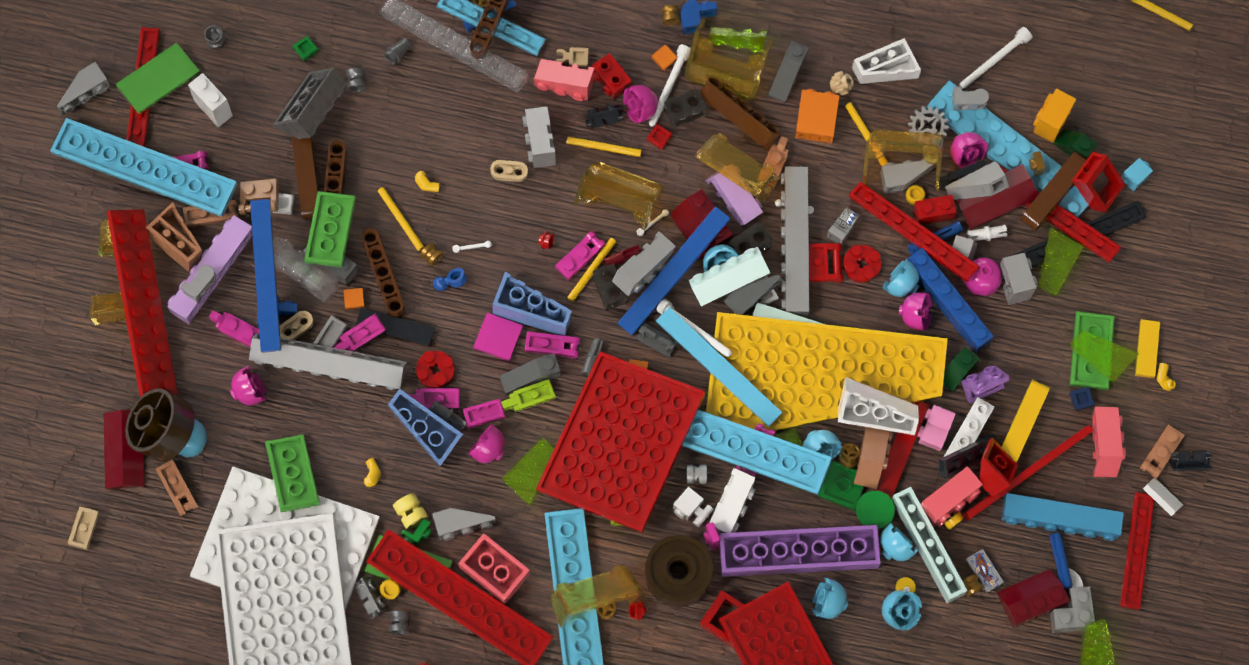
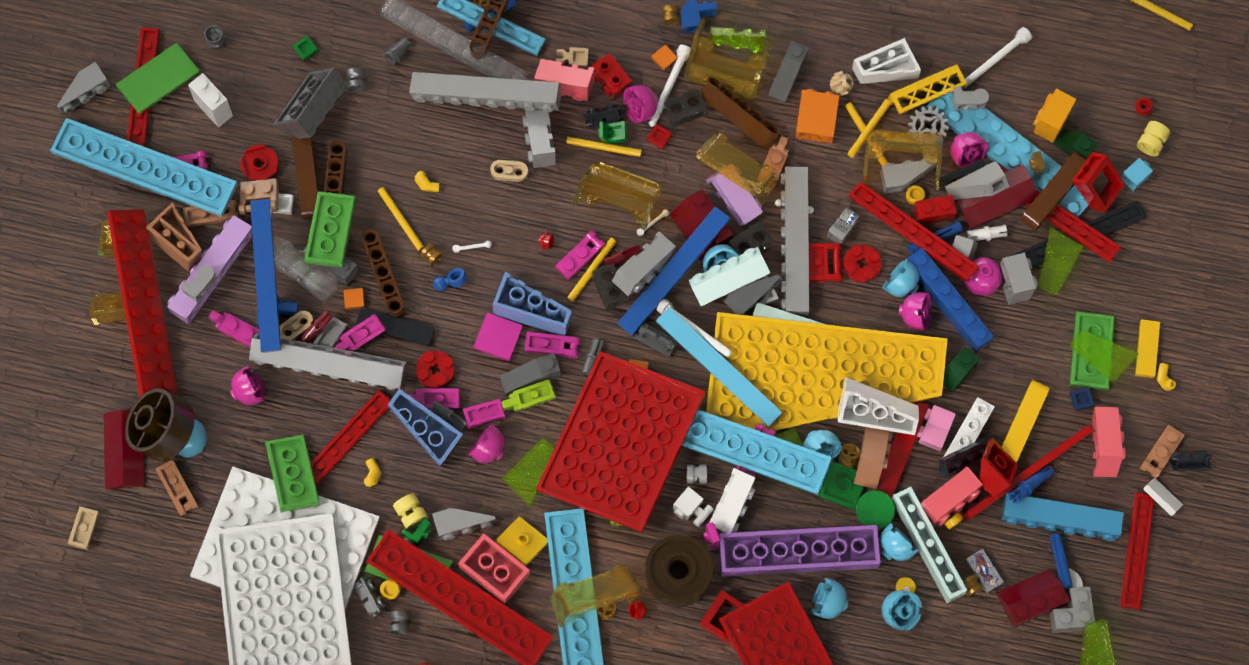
(250, 158): none -> red plate
(316, 327): none -> dark red axle
(349, 436): none -> red tile
(485, 91): none -> light grey brick
(522, 541): none -> yellow plate
(613, 132): none -> green bracket
(869, 128): none -> yellow bar
(926, 85): none -> yellow fence
(984, 383): medium lavender bracket -> none
(1026, 487): none -> blue pin
(1143, 102): none -> red plate
(1153, 138): none -> light yellow wheel

